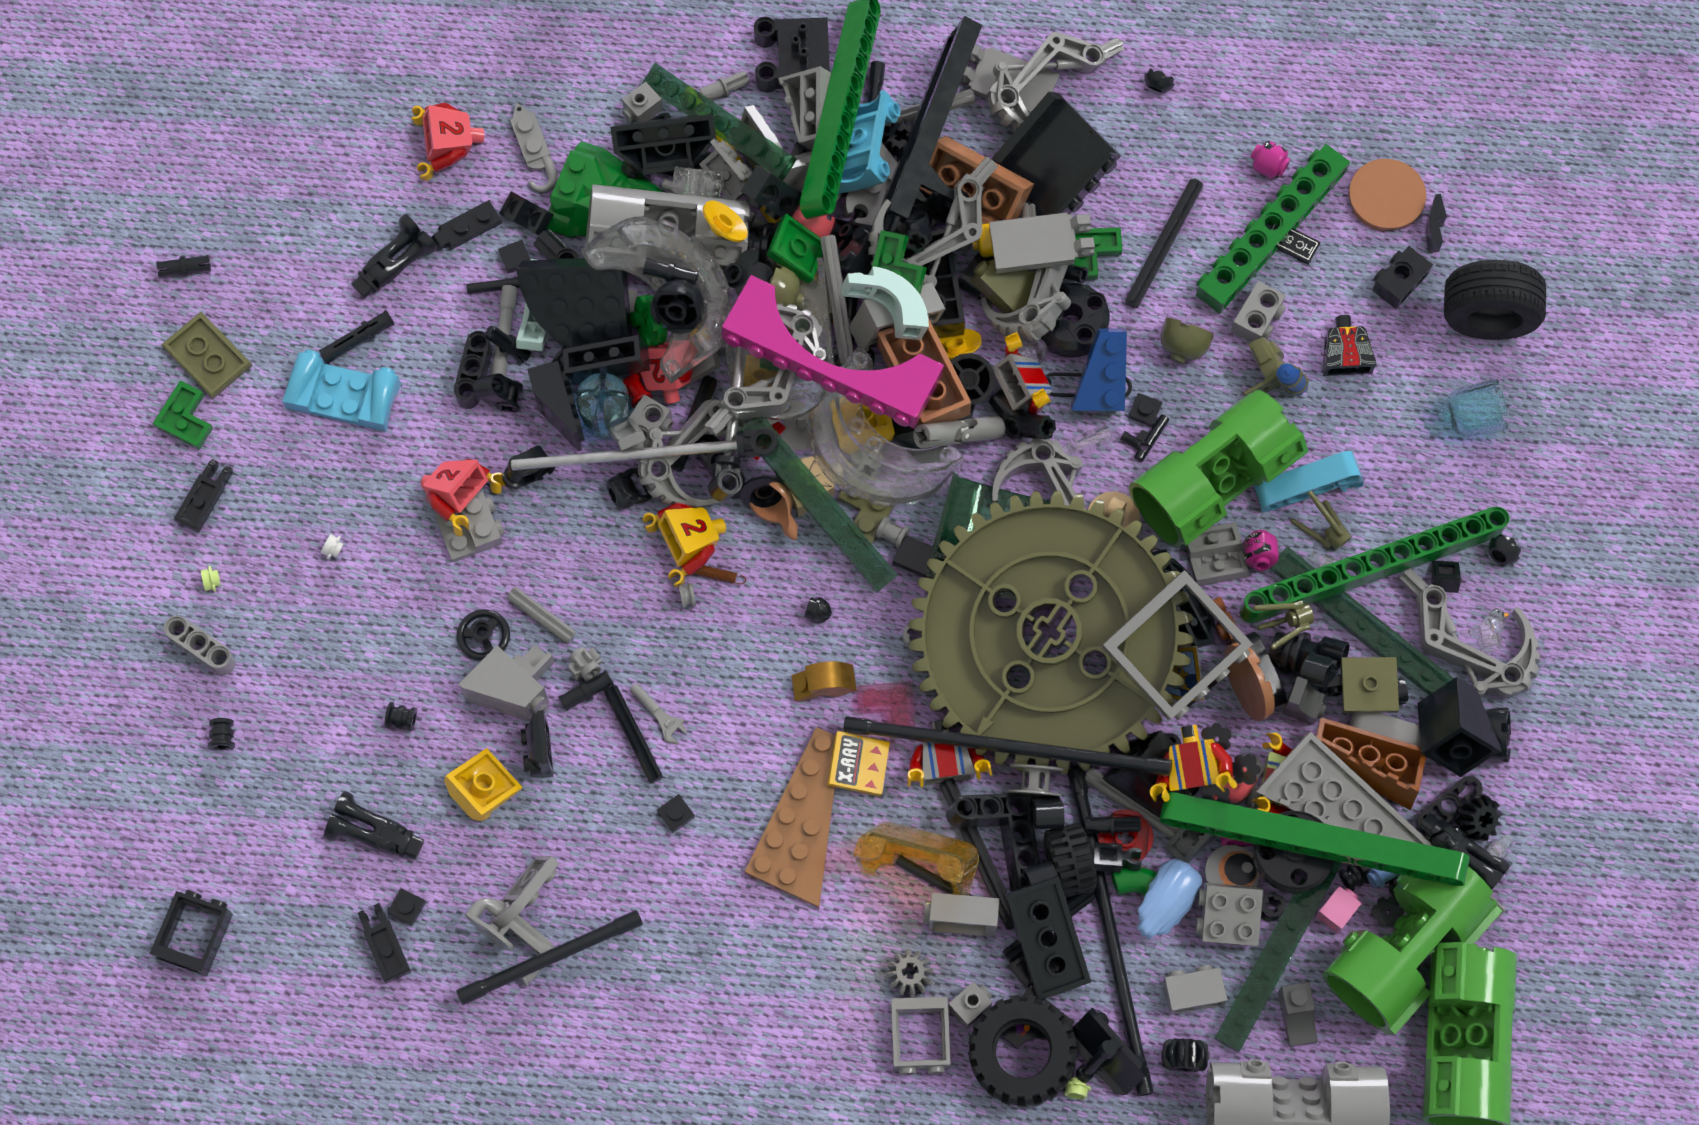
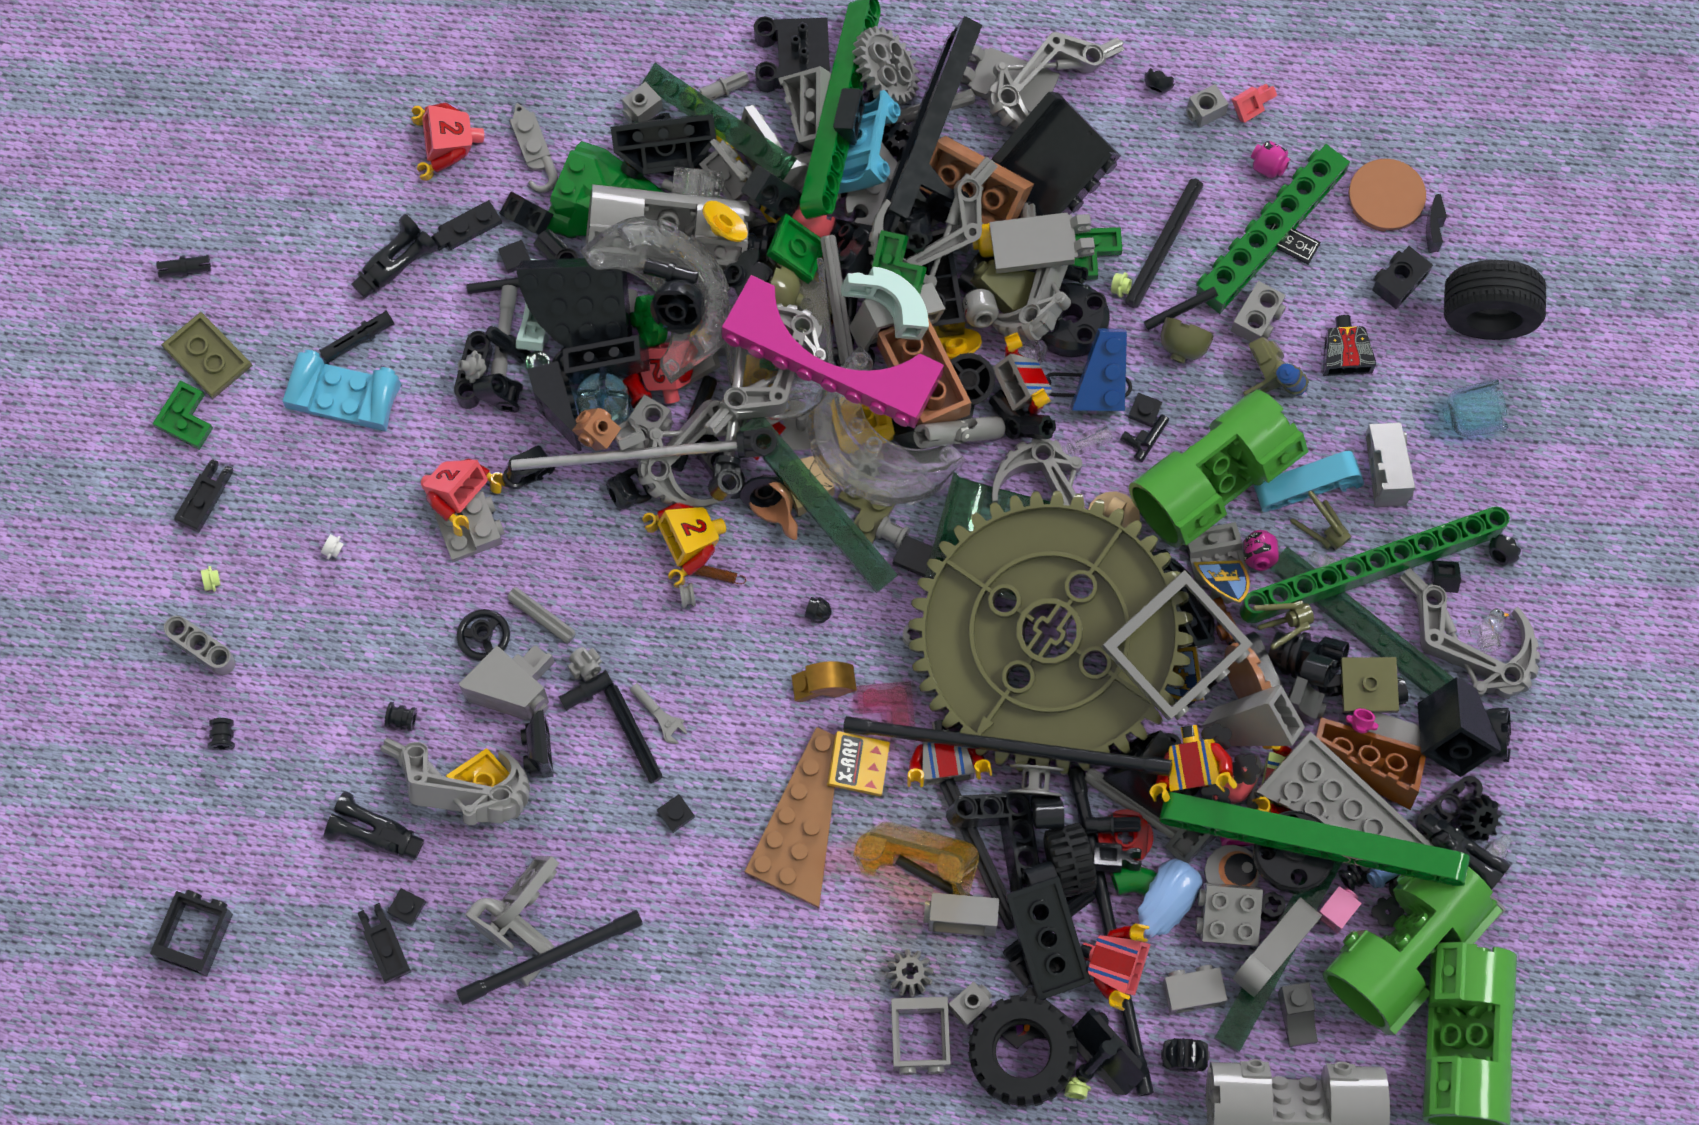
(473, 366): none -> light grey plant
(476, 801): none -> light grey piece
(538, 356): none -> clear green plate
(596, 428): none -> nougat brick
(849, 114): none -> black slope
(886, 64): none -> light grey gear
(980, 308): none -> light grey head
(1118, 962): none -> torso
(1121, 284): none -> yellowish green plate
(1181, 308): none -> black bar
(1209, 97): none -> light grey brick
(1225, 579): none -> shield
(1250, 102): none -> coral plate
(1259, 719): none -> light grey slope
(1277, 947): none -> light grey beam
(1362, 720): none -> dark pink plate
(1389, 465): none -> wedge

